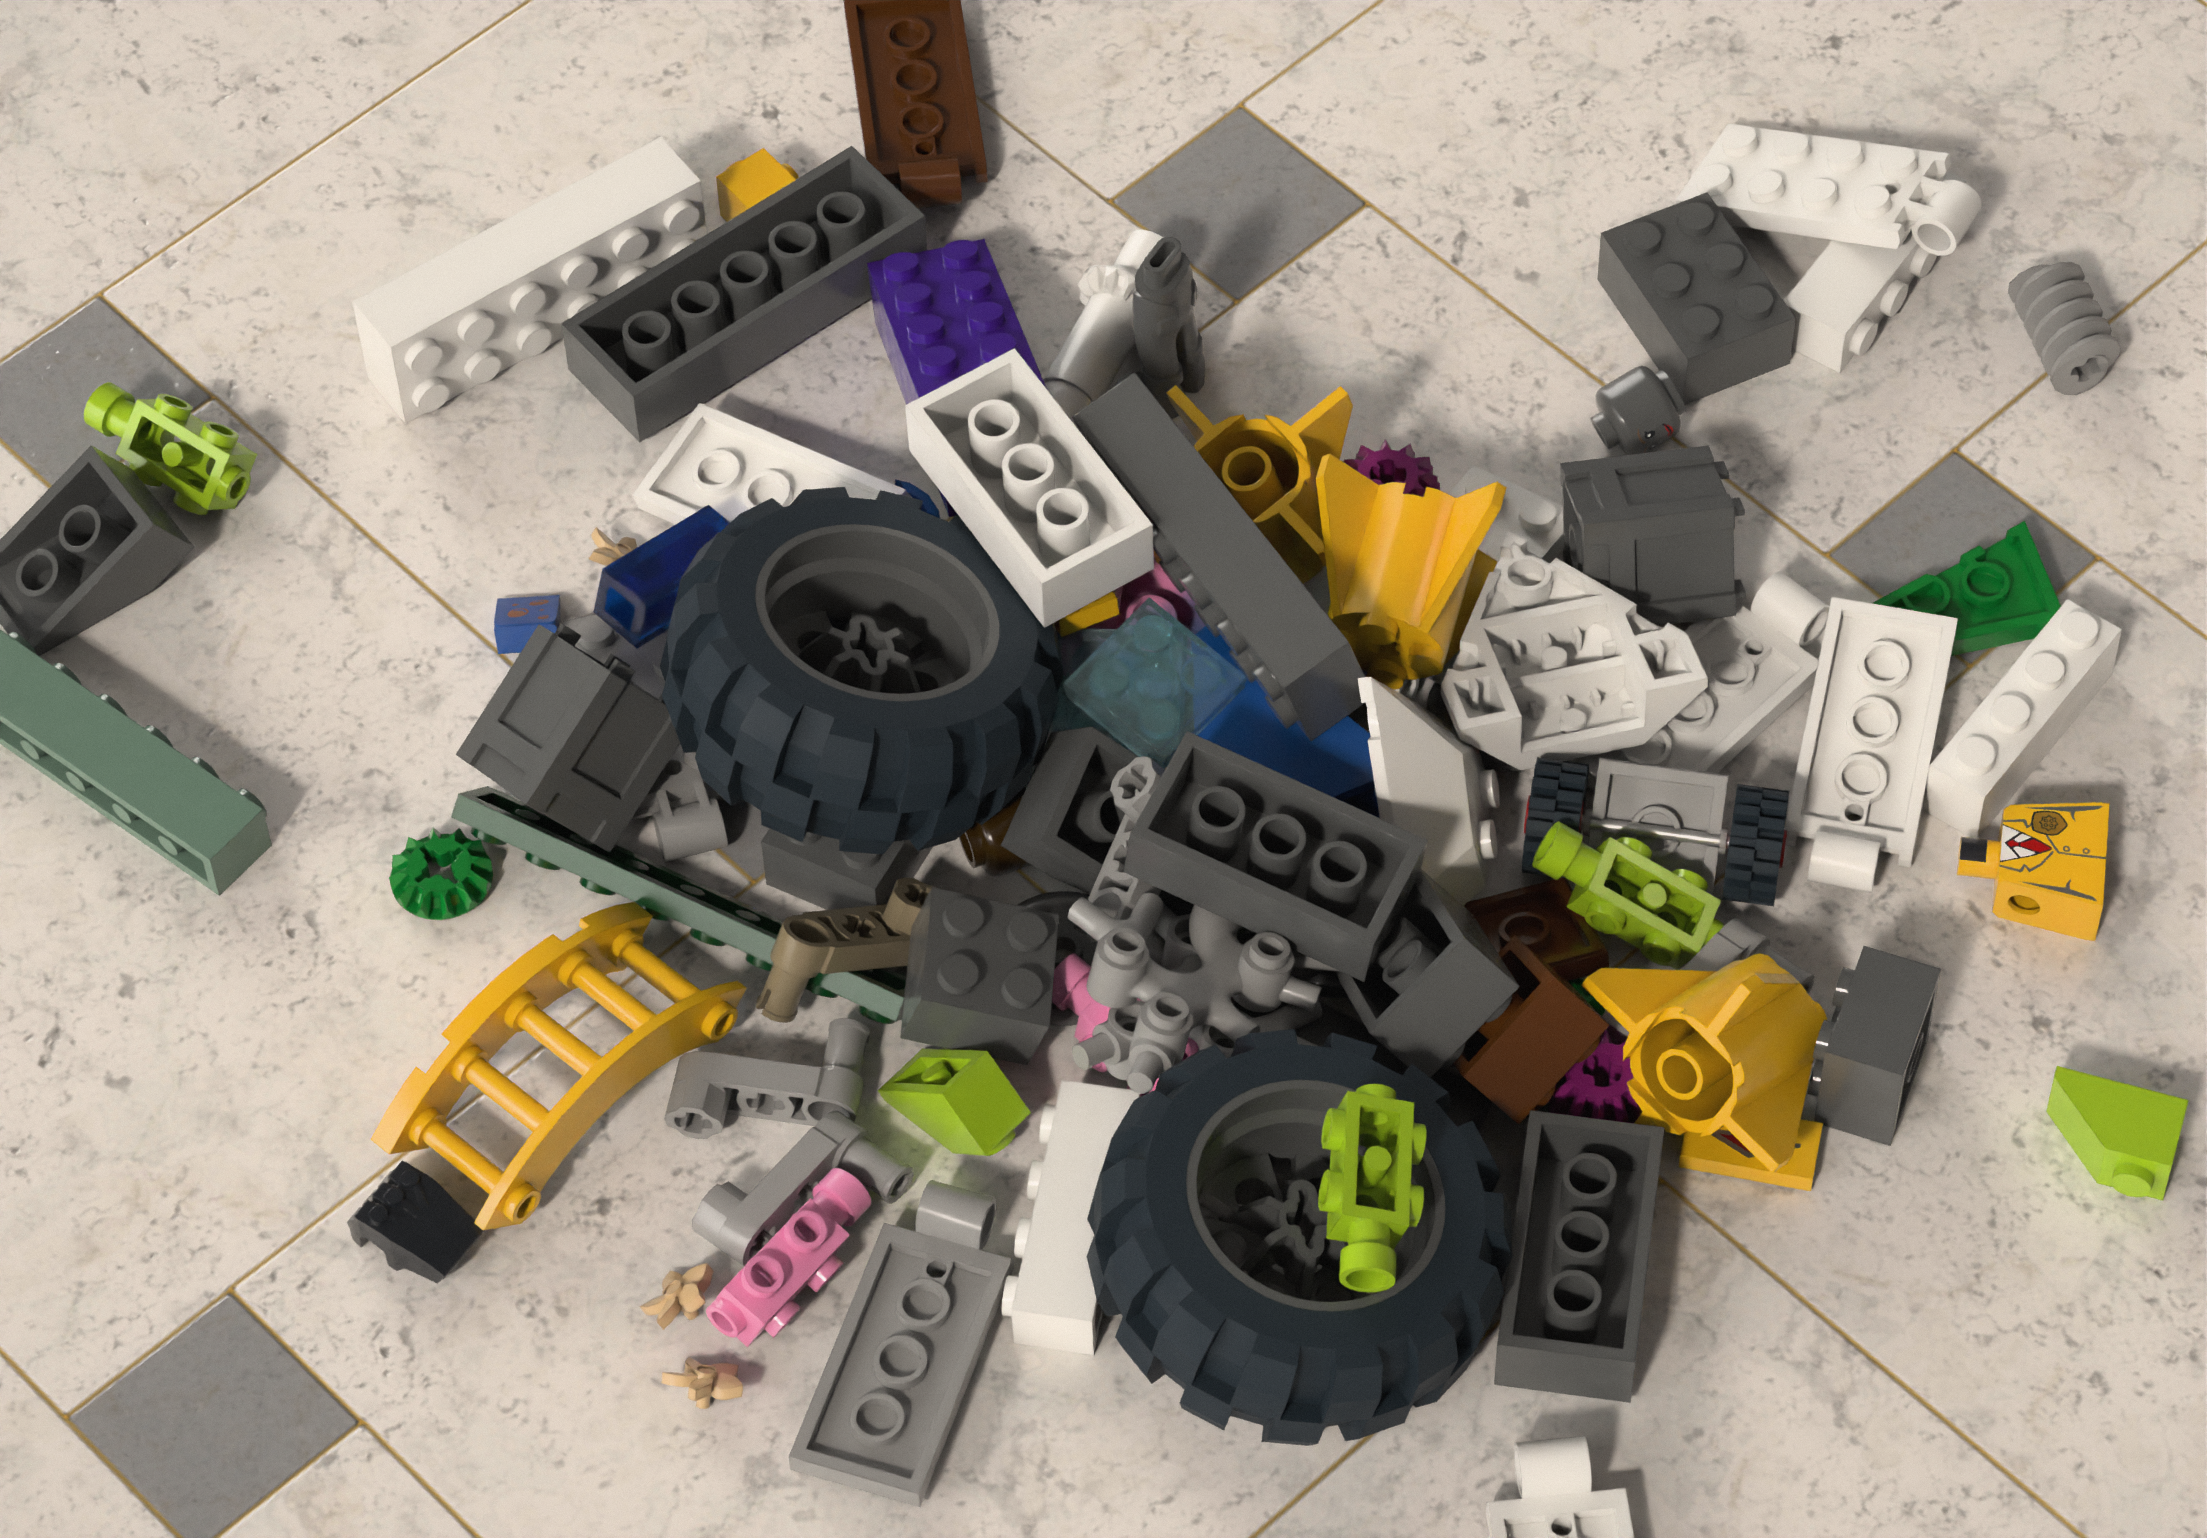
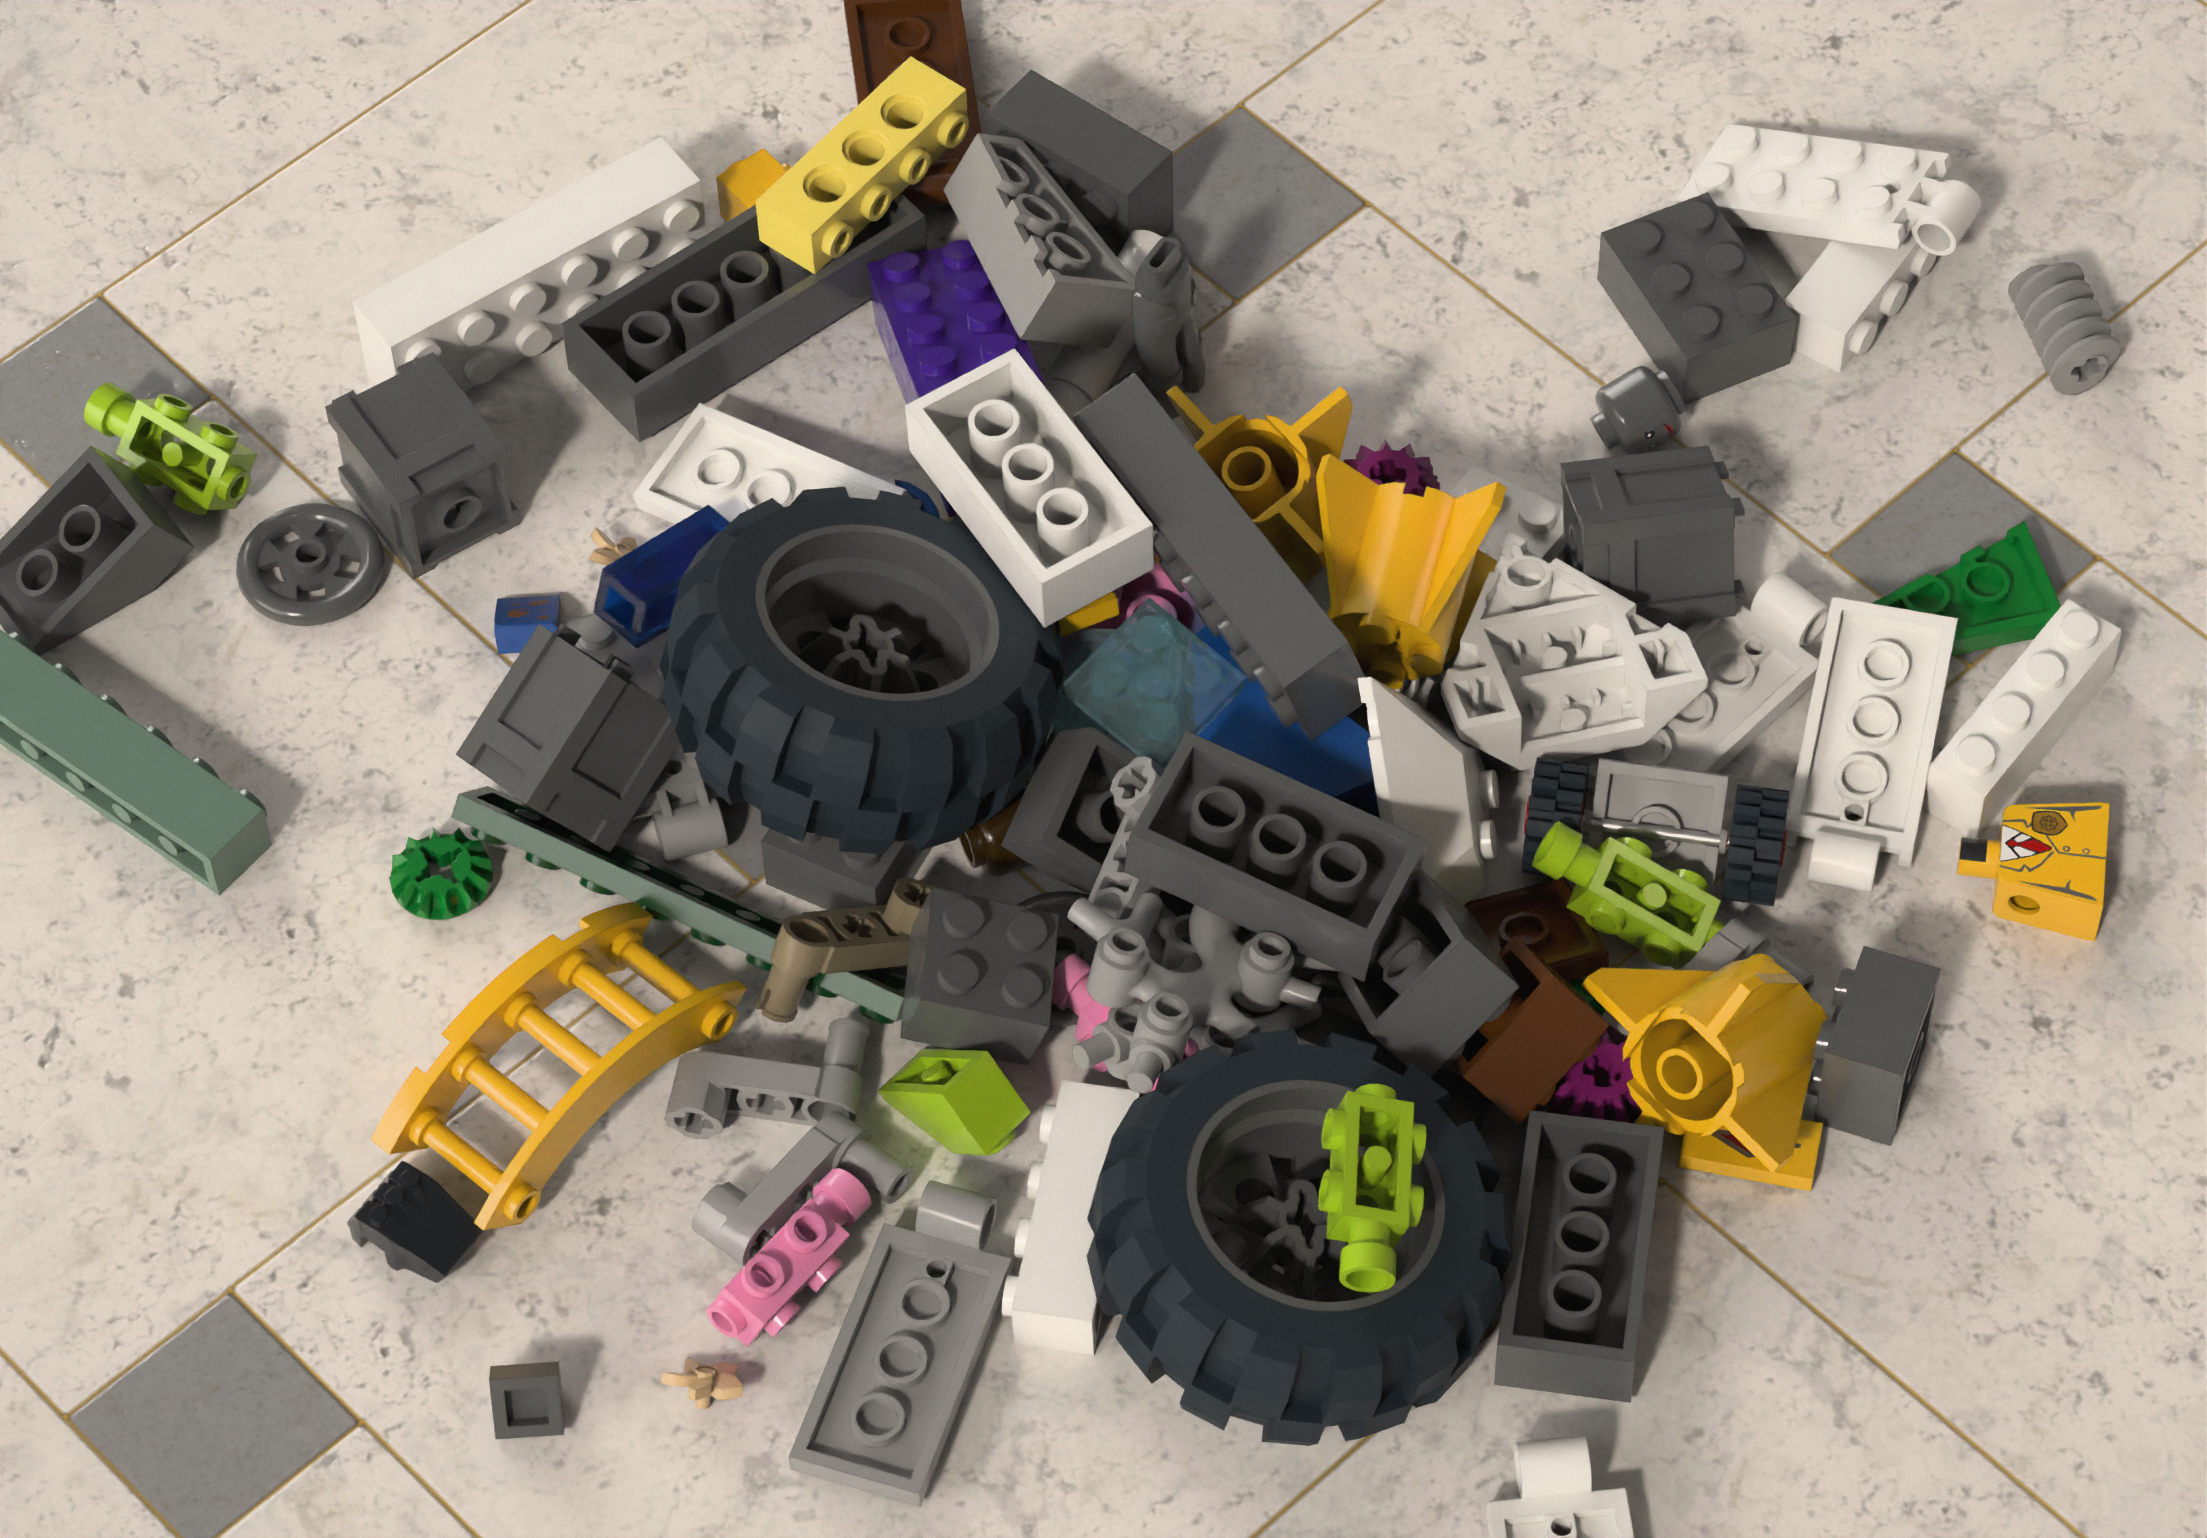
(308, 522): none -> dark grey plate
(423, 464): none -> dark grey container
(527, 1400): none -> dark grey tile
(680, 1293): tan plant -> none
(862, 165): none -> light yellow brick
(1038, 247): none -> light grey wedge
(1100, 163): none -> dark grey brick
(2118, 1130): lime slope -> none

